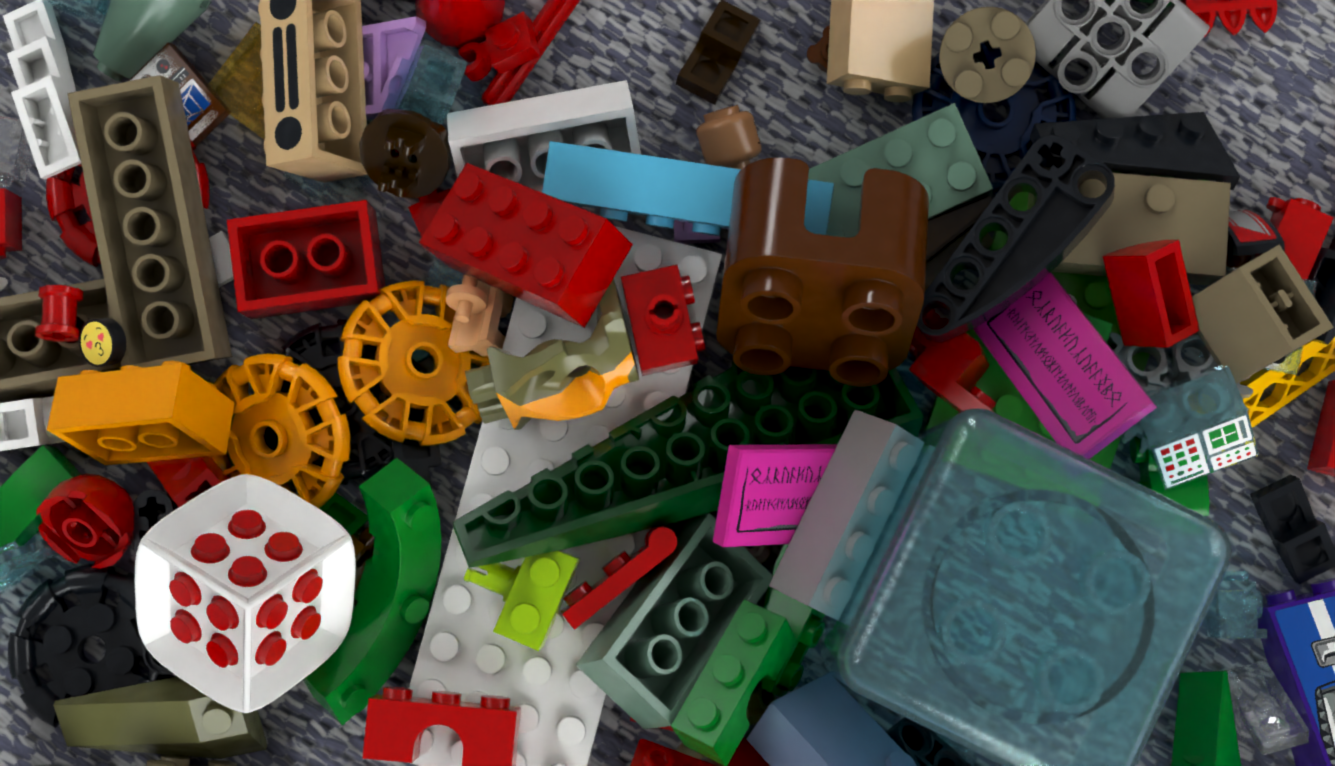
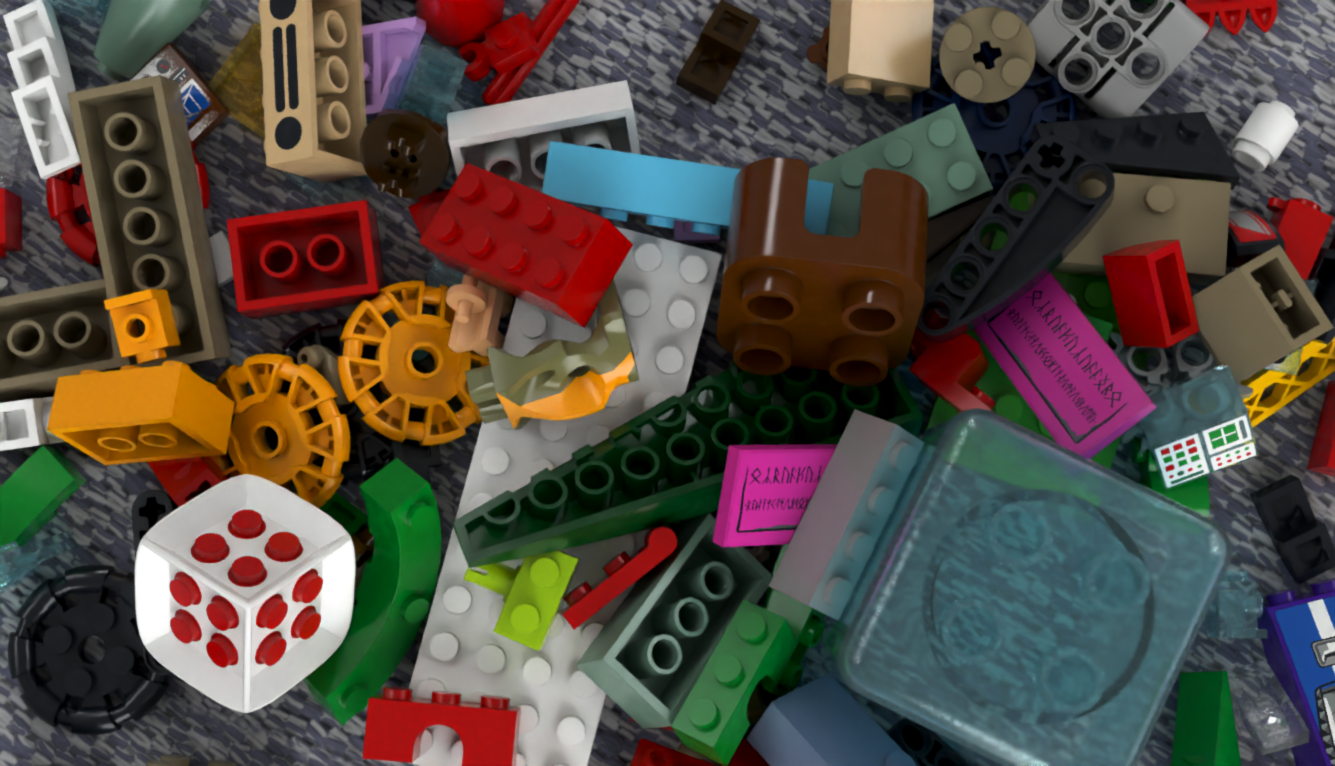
(59, 313): red bush -> none
(88, 520): red cylinder -> none
(102, 342): tile -> none
(155, 311): none -> light orange brick
(159, 719): olive wedge -> none
(327, 365): none -> dark tan arm
(661, 319): red brick -> none
(729, 138): medium nougat head -> none
(1264, 135): none -> white brick

